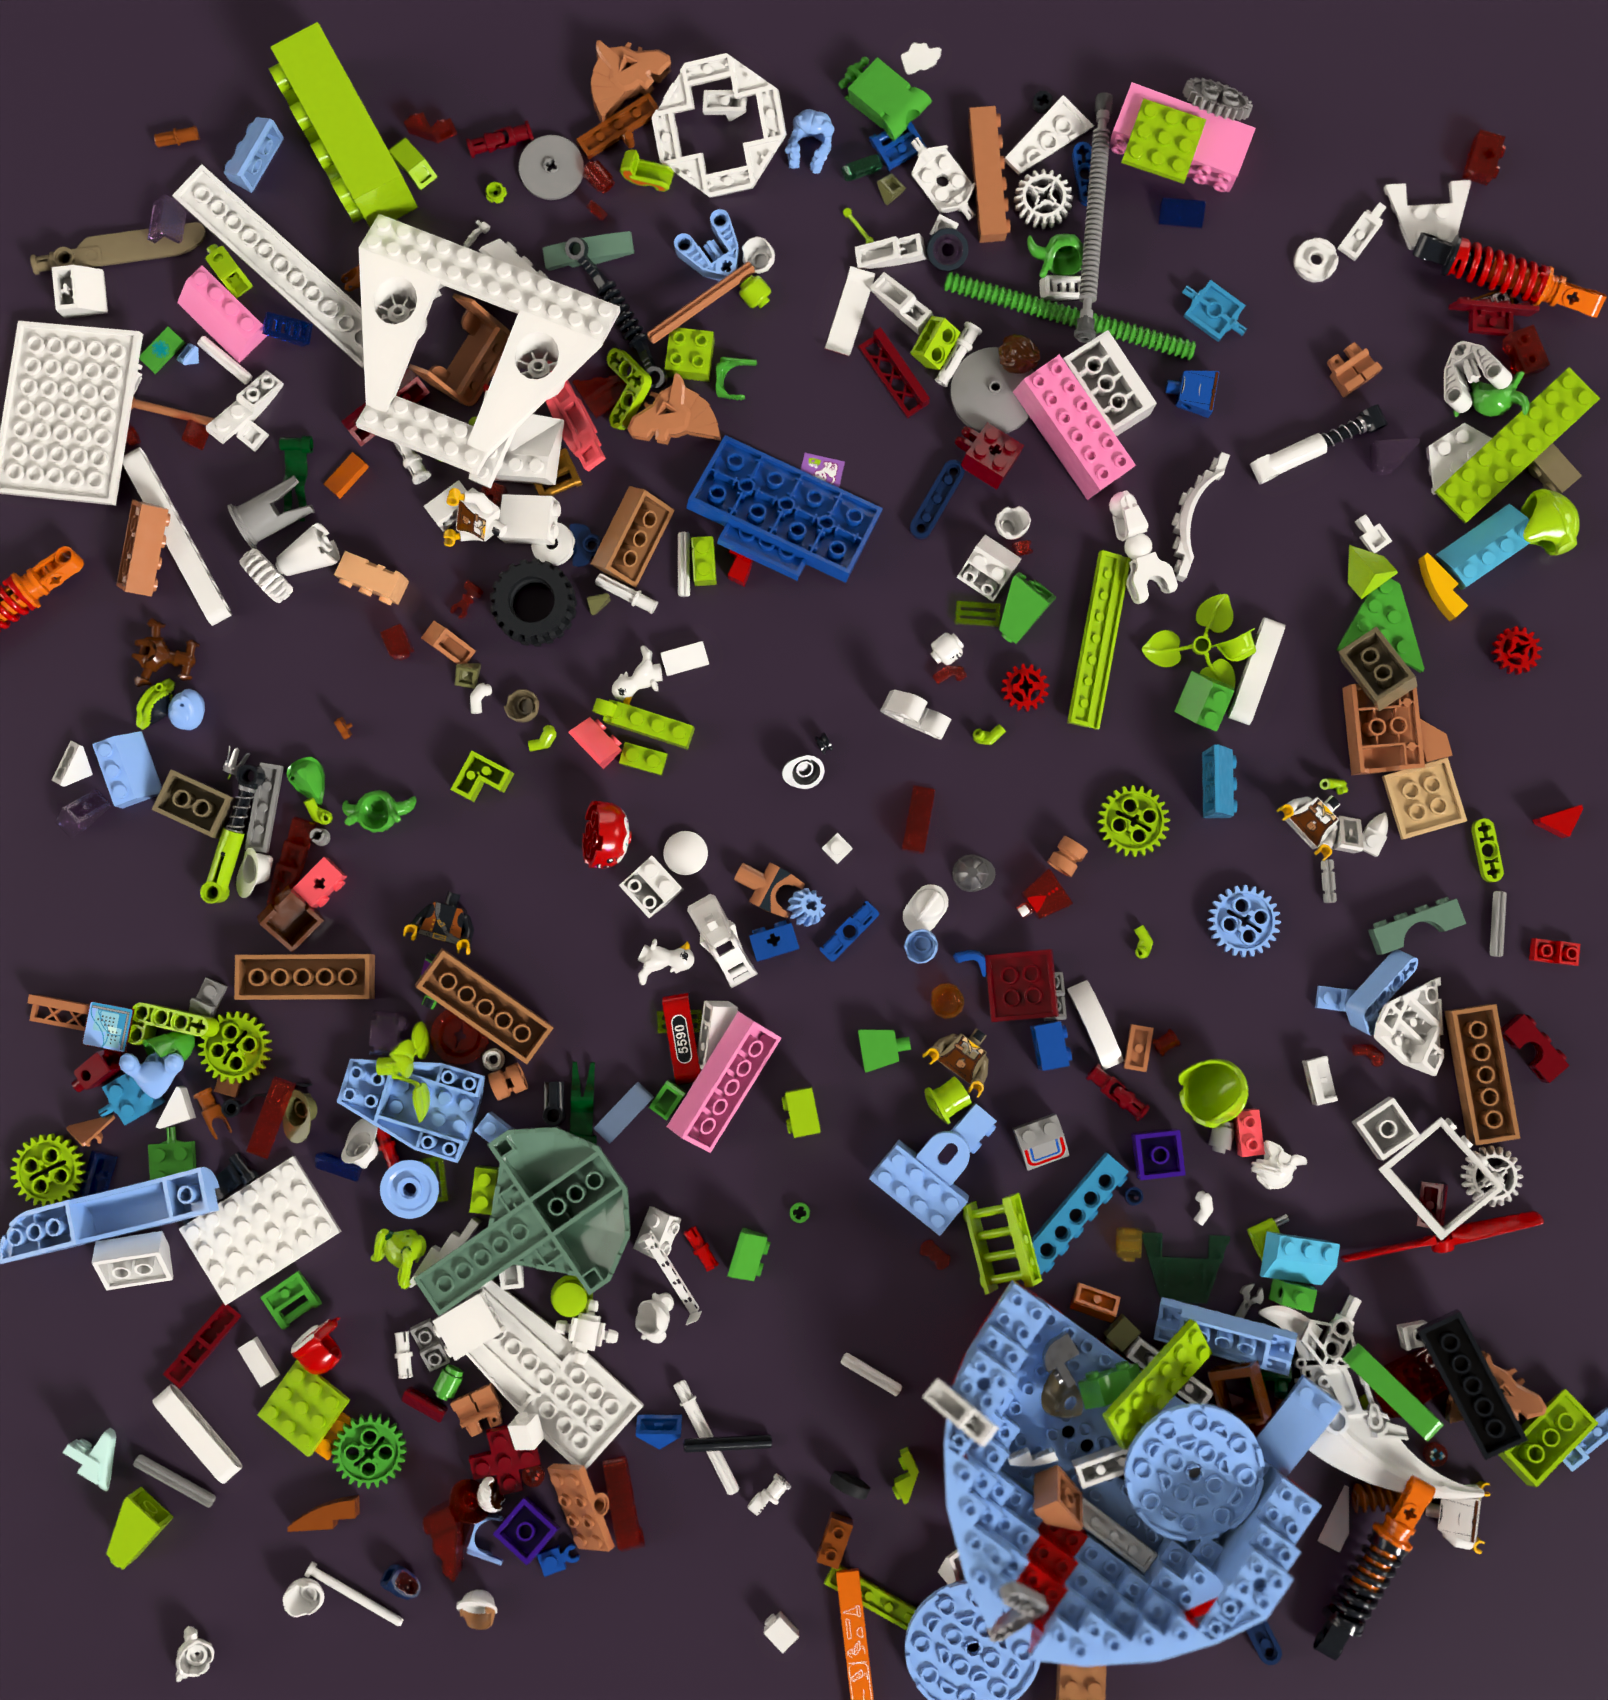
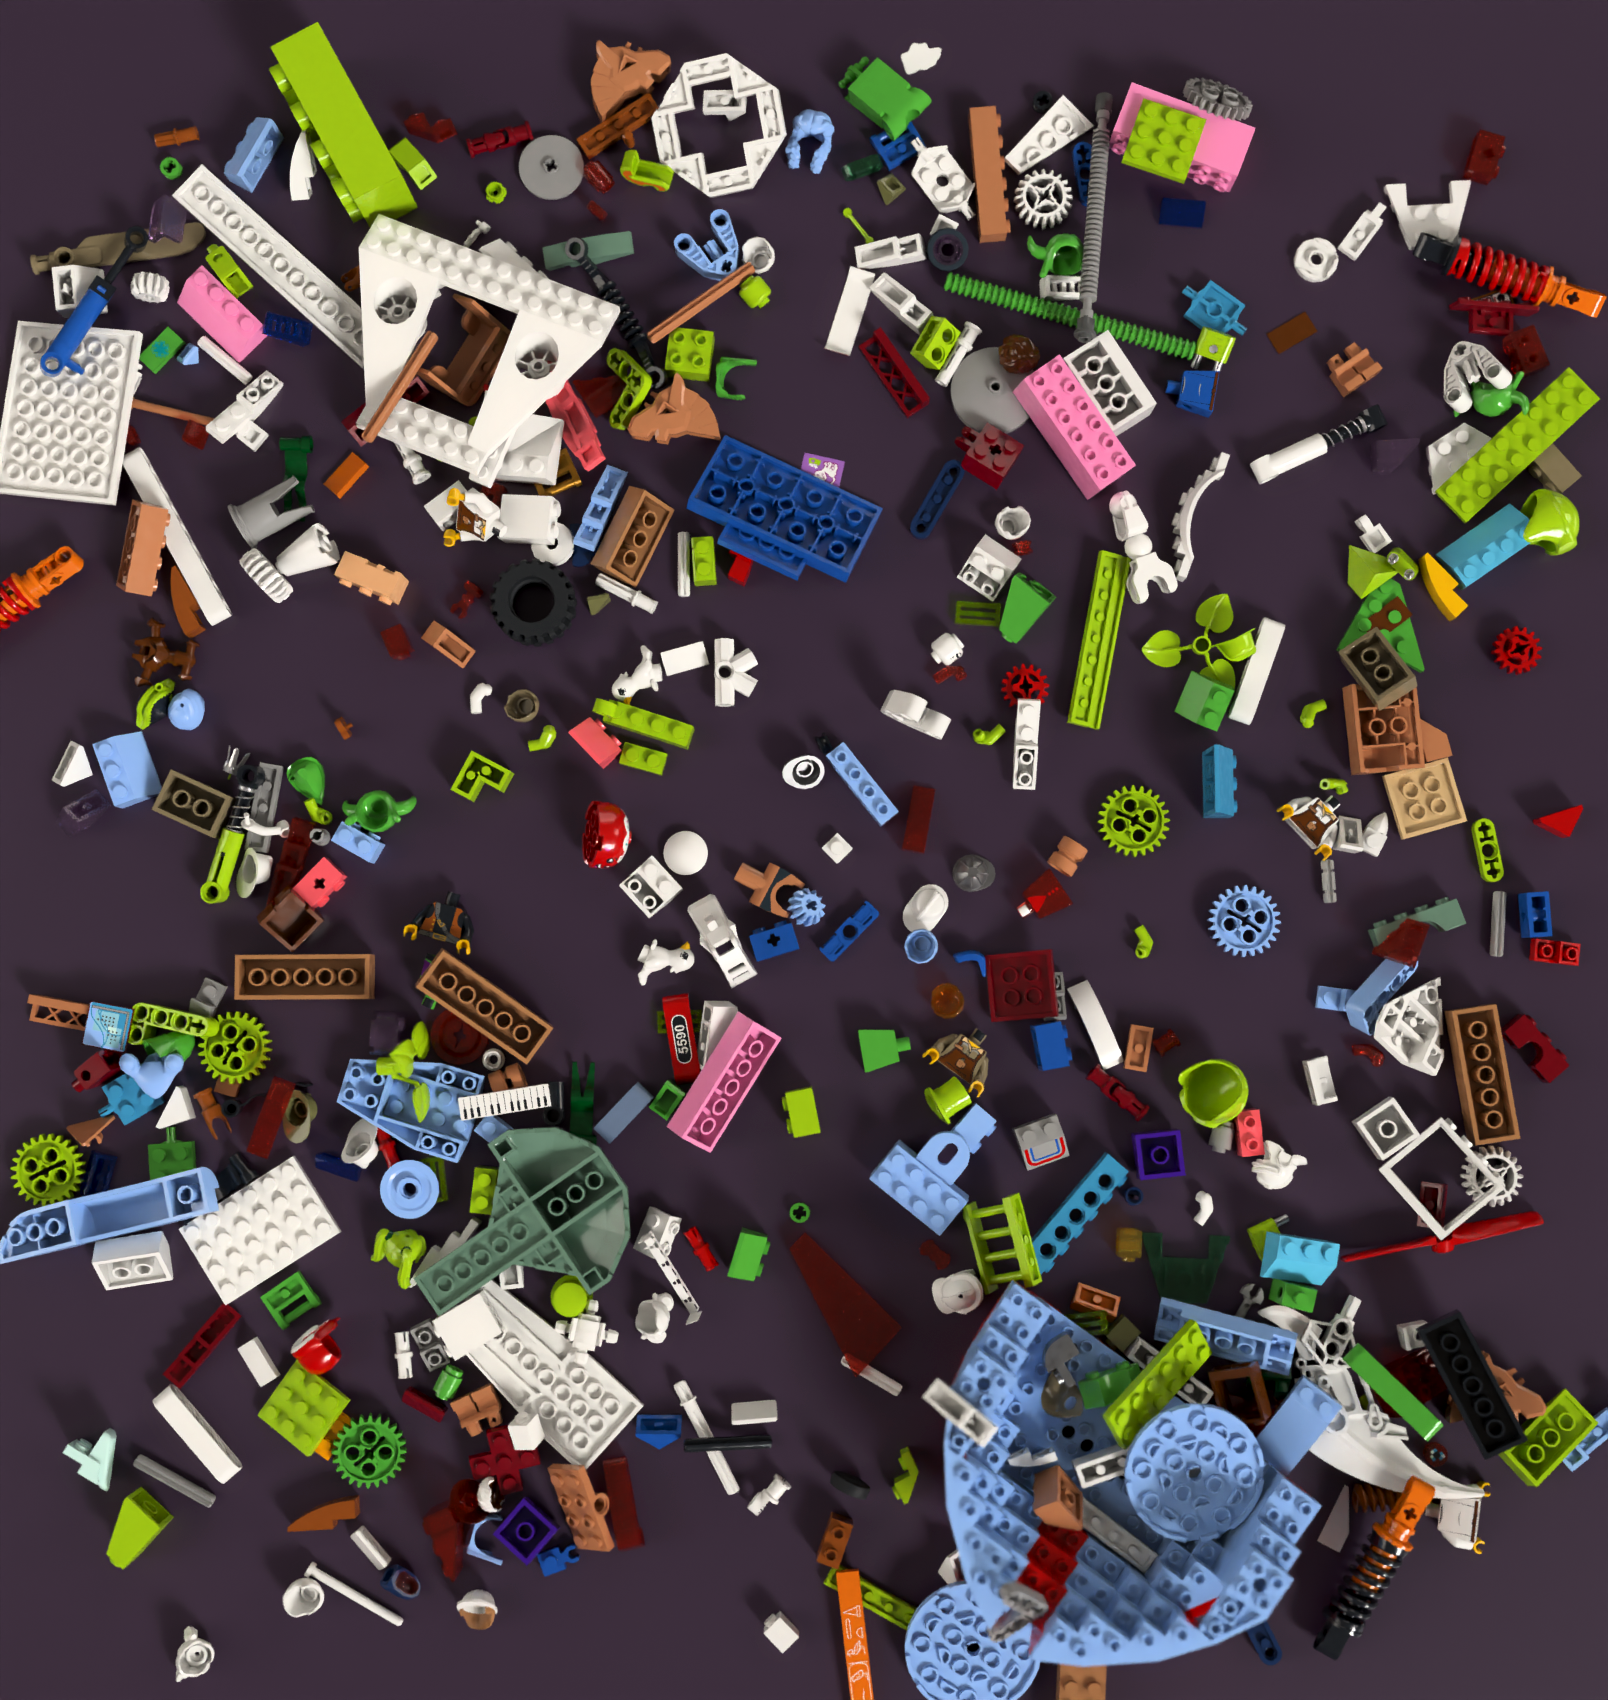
(88, 310): none -> blue piece
(150, 287): none -> white gear
(176, 172): none -> bright green bush
(185, 605): none -> dark orange slope
(281, 827): none -> white piece
(302, 168): none -> white slope
(361, 844): none -> light blue brick
(371, 1547): none -> white slope
(399, 387): none -> nougat axle
(467, 675): olive slope -> none
(504, 1101): none -> white tile
(533, 1475): clear red tile -> none
(600, 508): none -> light blue slope
(737, 666): none -> white piece
(754, 1412): none -> white slope
(851, 1313): none -> clear red wing
(861, 784): none -> light blue brick
(947, 1290): none -> white helmet
(1026, 743): none -> white slope
(1103, 1322): none -> clear neon green tile
(1214, 346): none -> lime piece
(1292, 332): none -> reddish brown sticker
(1309, 712): none -> lime arm
(1381, 620): none -> reddish brown sticker
(1402, 563): none -> lime piece
(1404, 943): none -> clear red wing
(1535, 914): none -> blue brick

